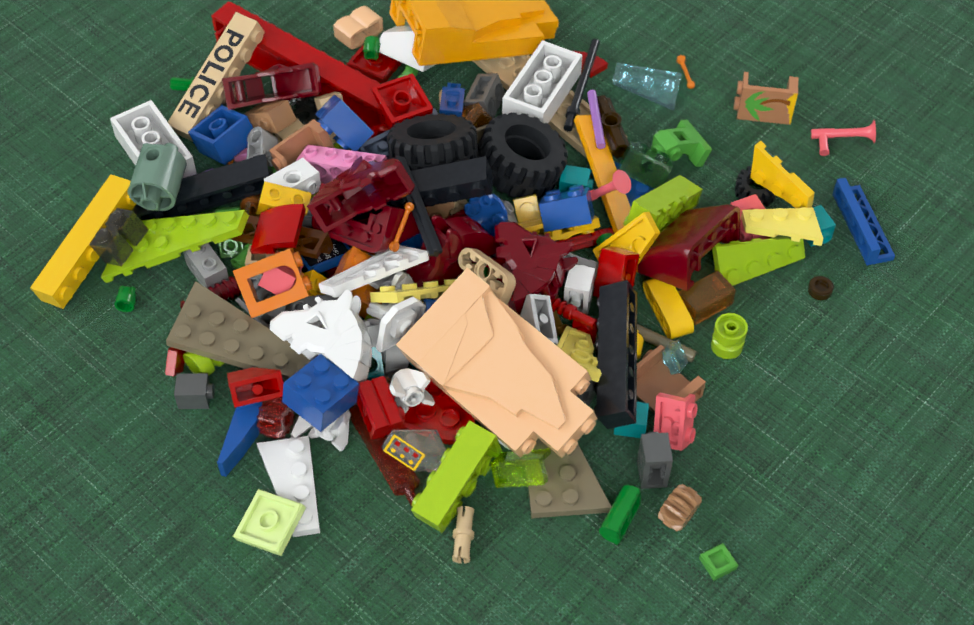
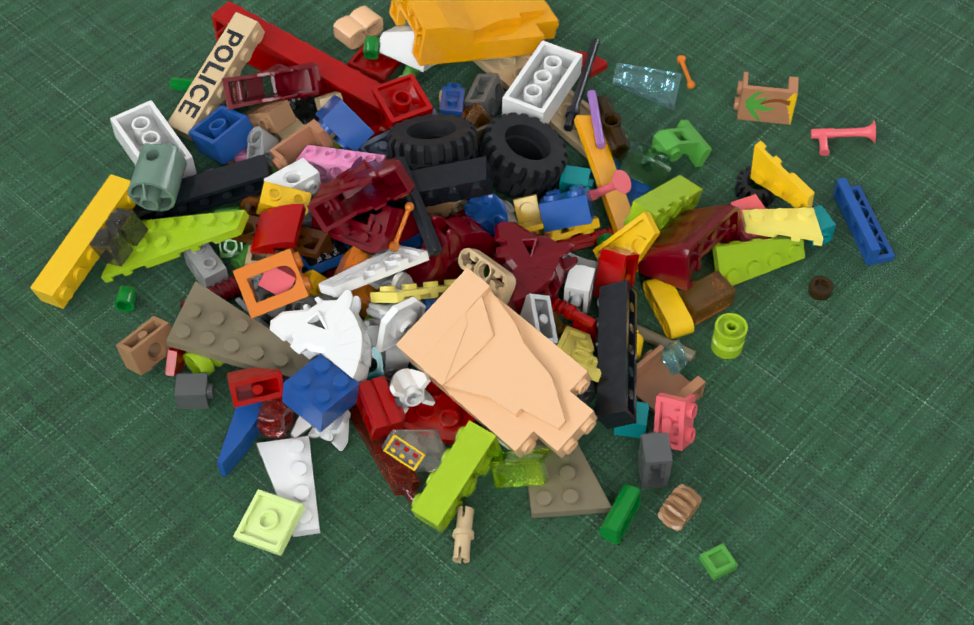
(145, 345): none -> medium nougat brick

